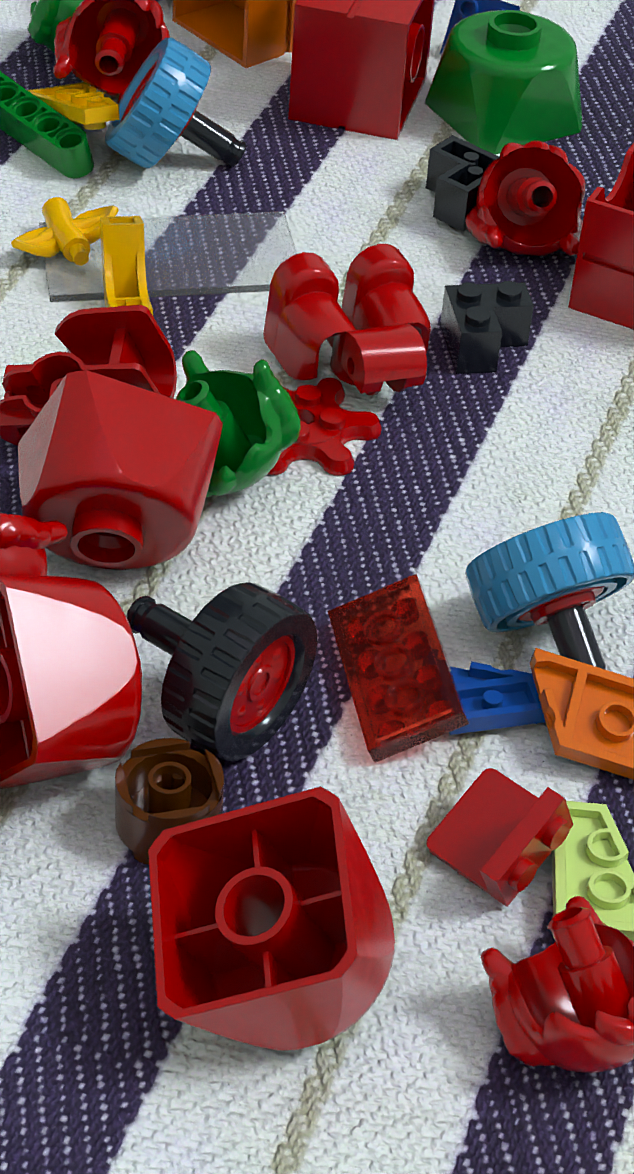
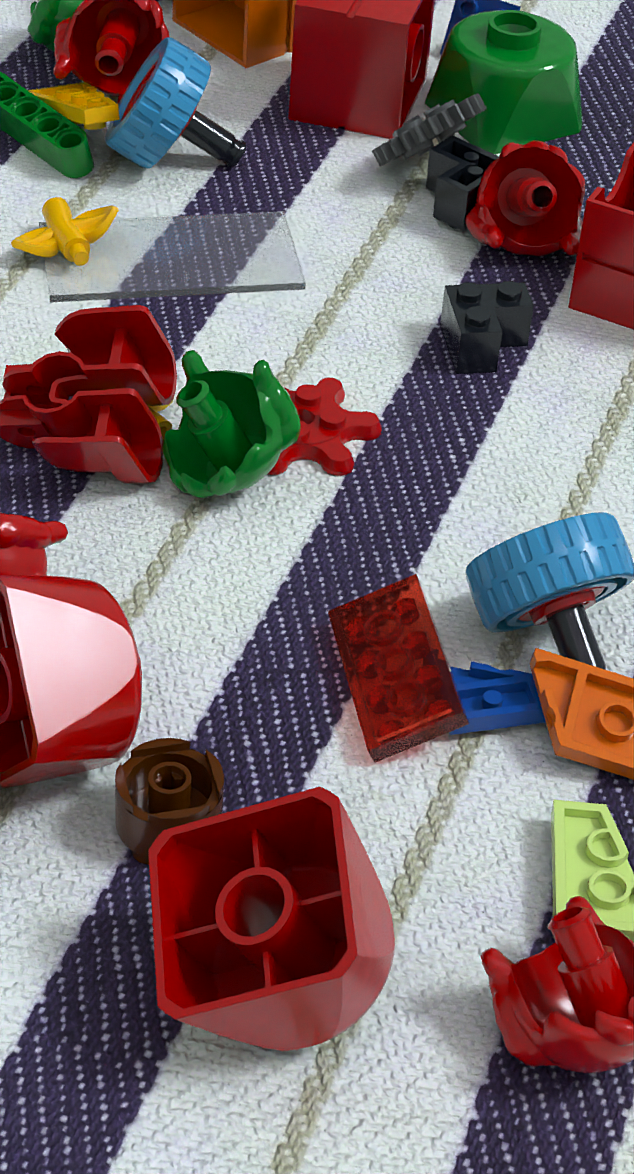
(117, 471): red piece -> none
(124, 261): yellow arch -> none
(231, 667): black wheel -> none
(374, 334): red piece -> none
(440, 123): none -> dark grey gear
(500, 834): red bracket -> none

